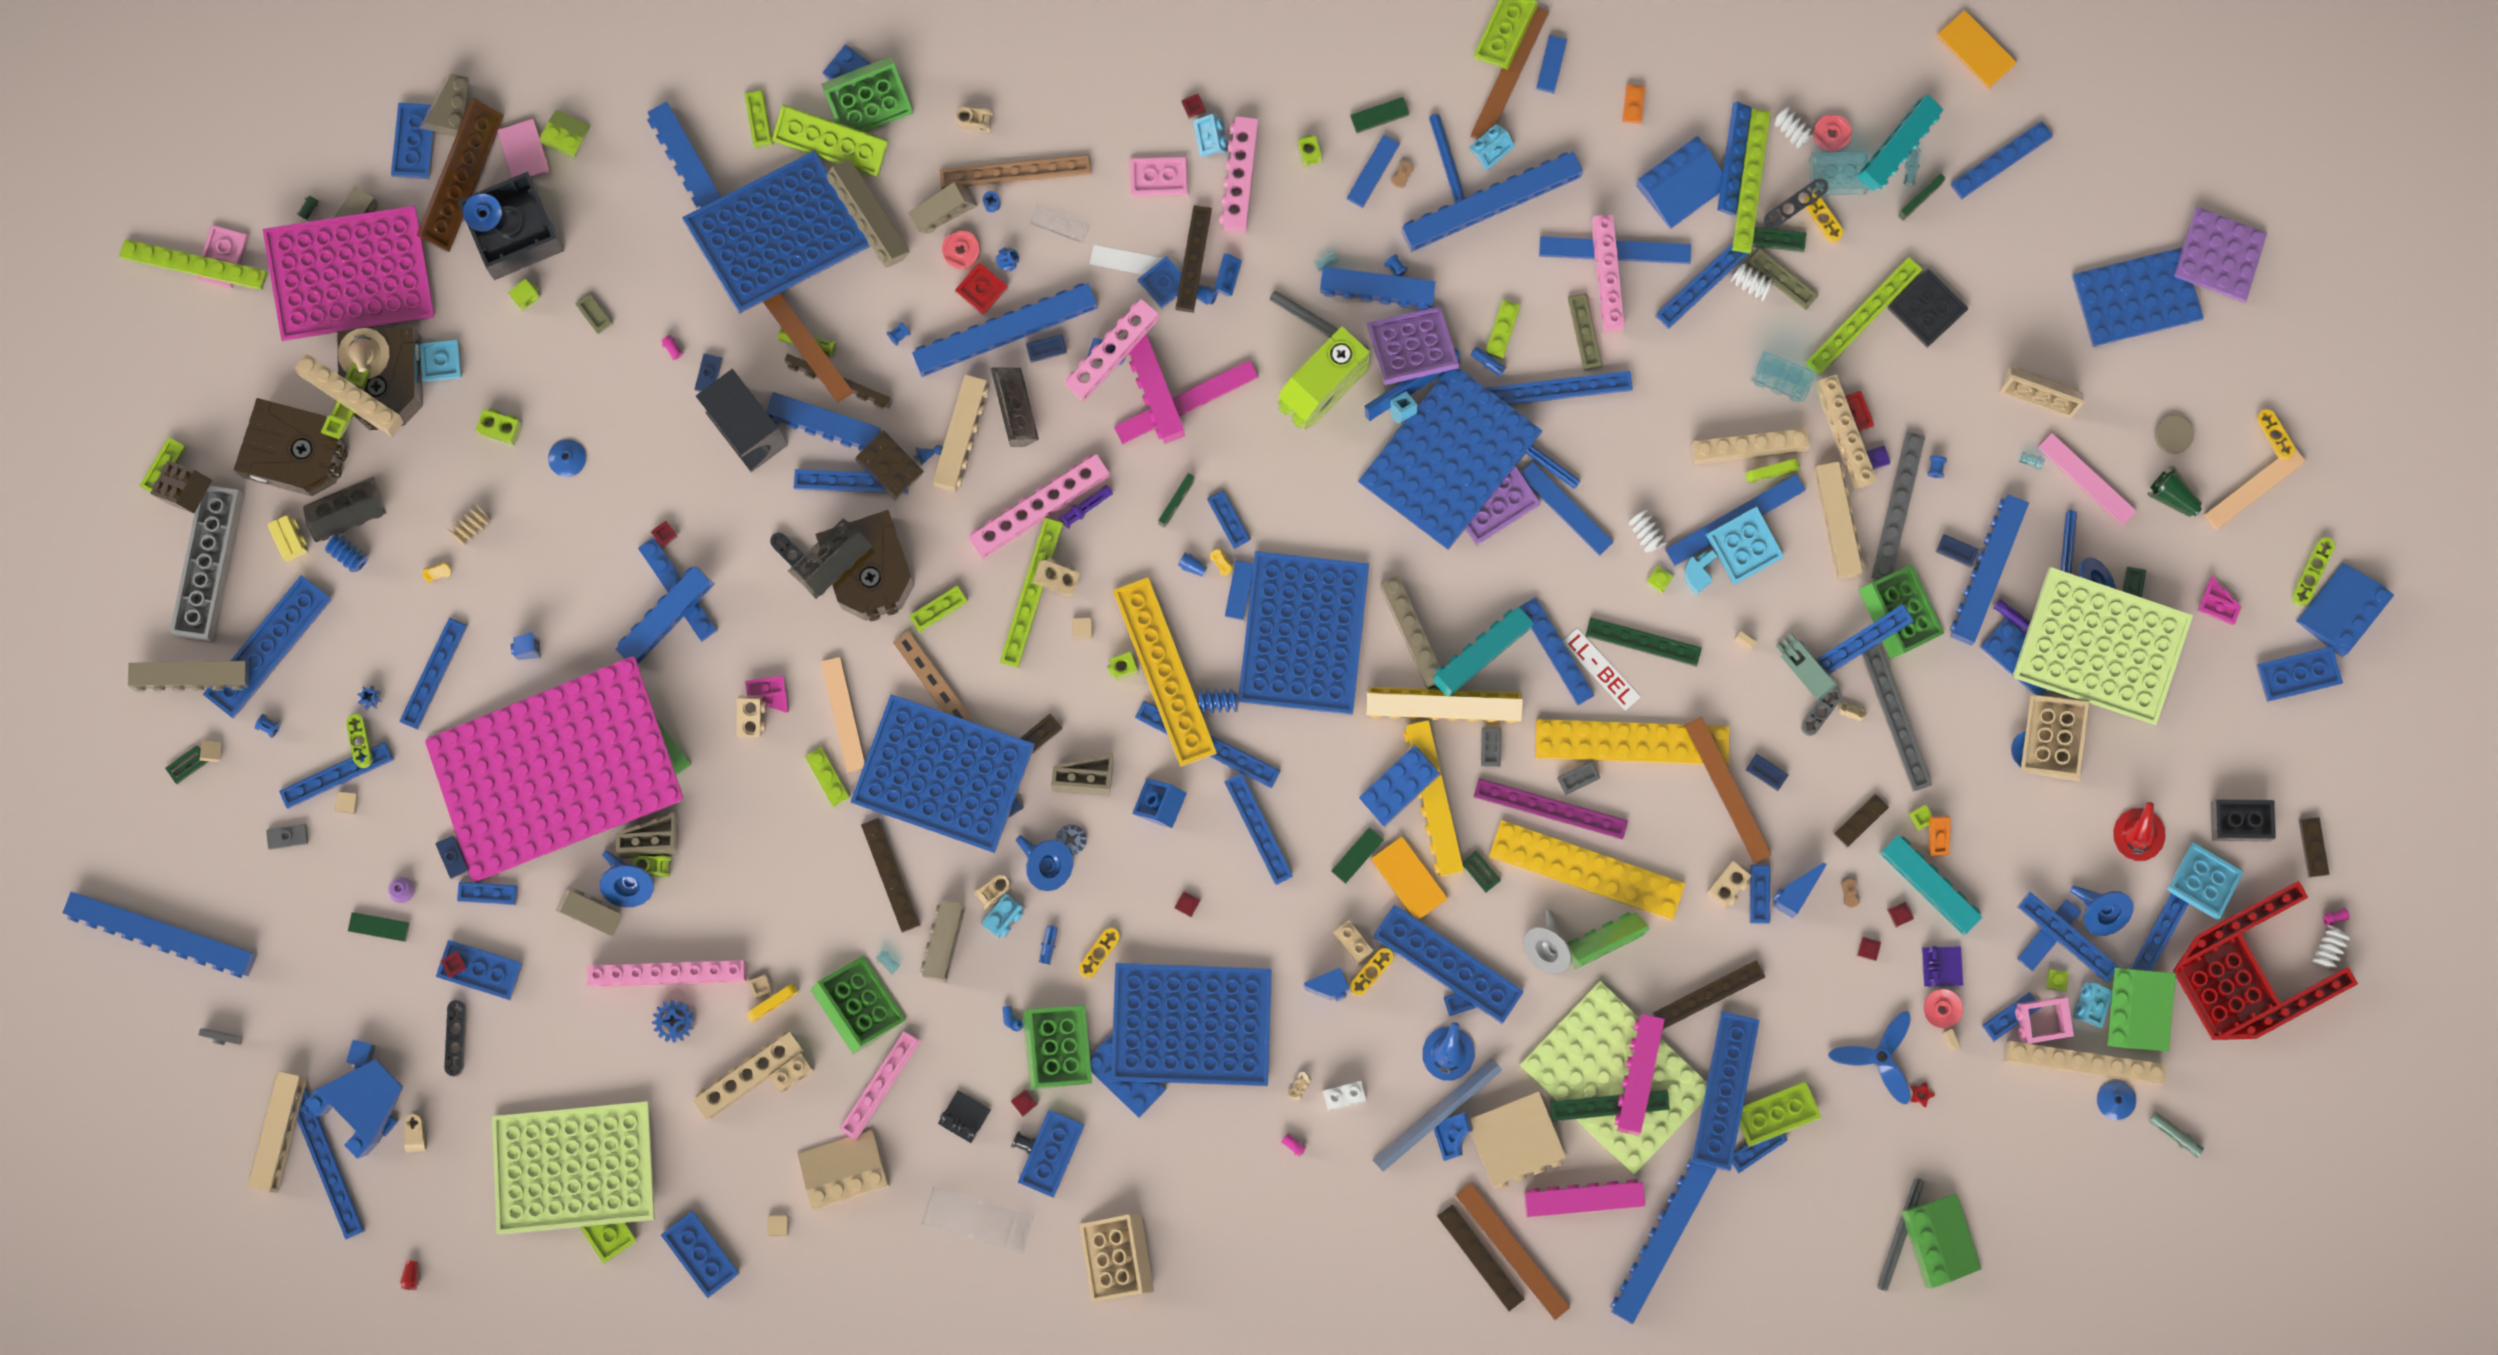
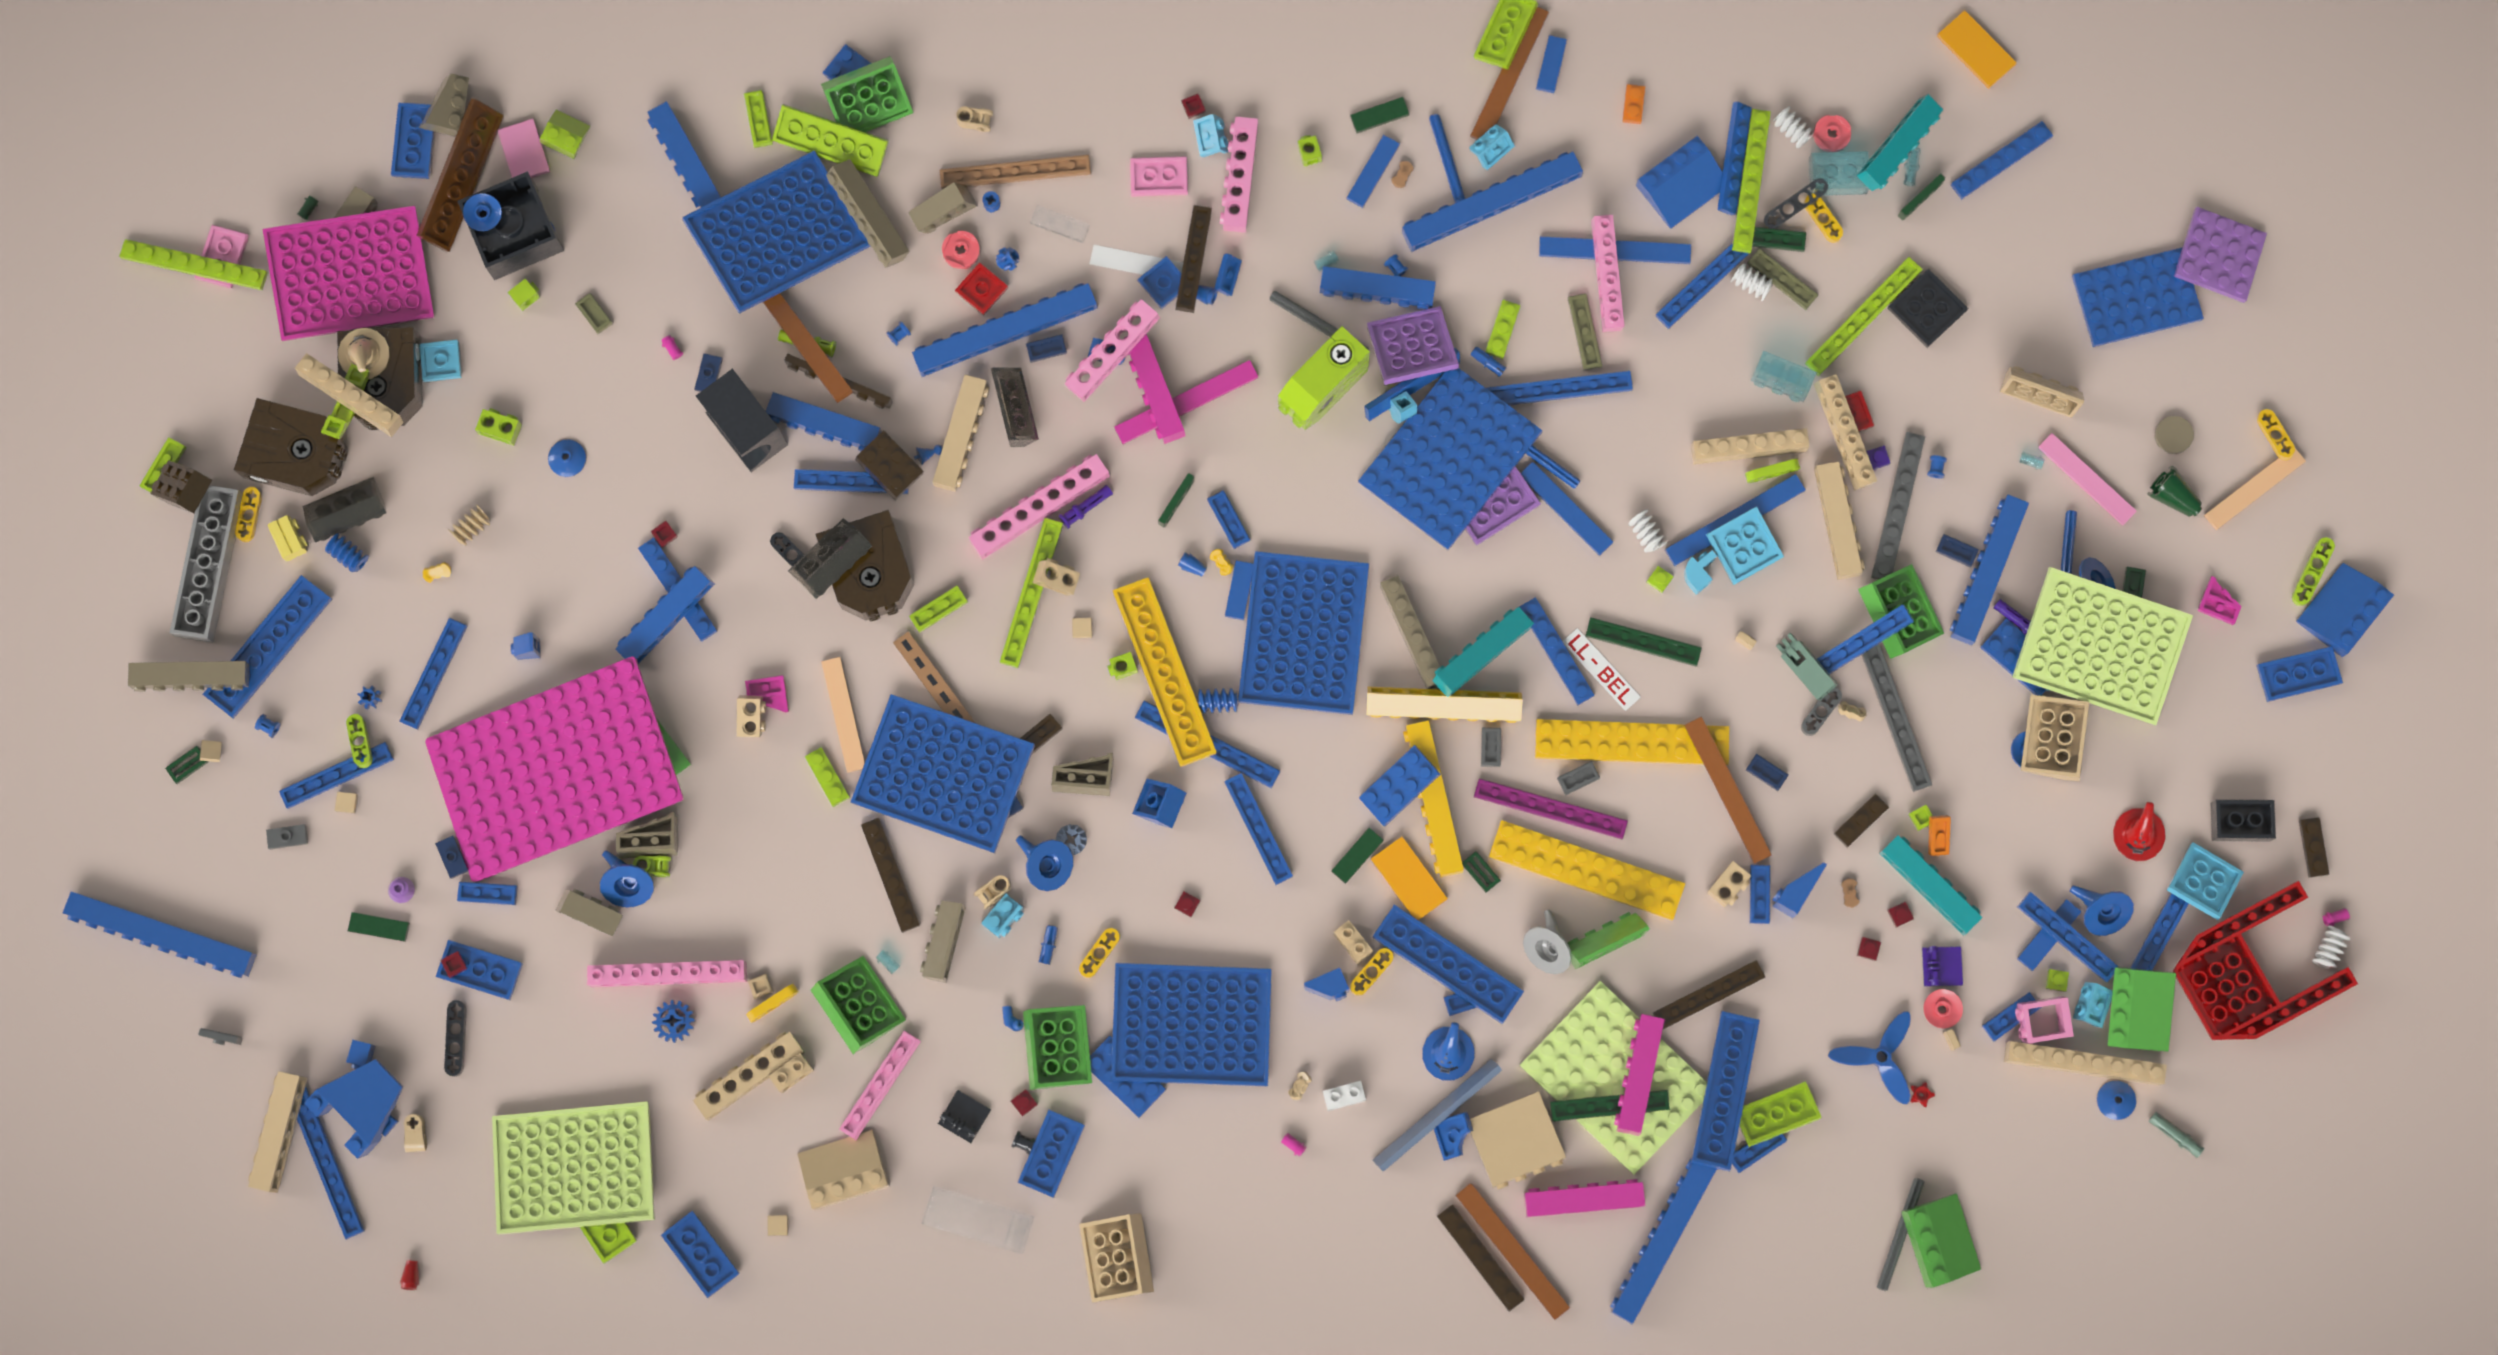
(253, 521): none -> yellow beam

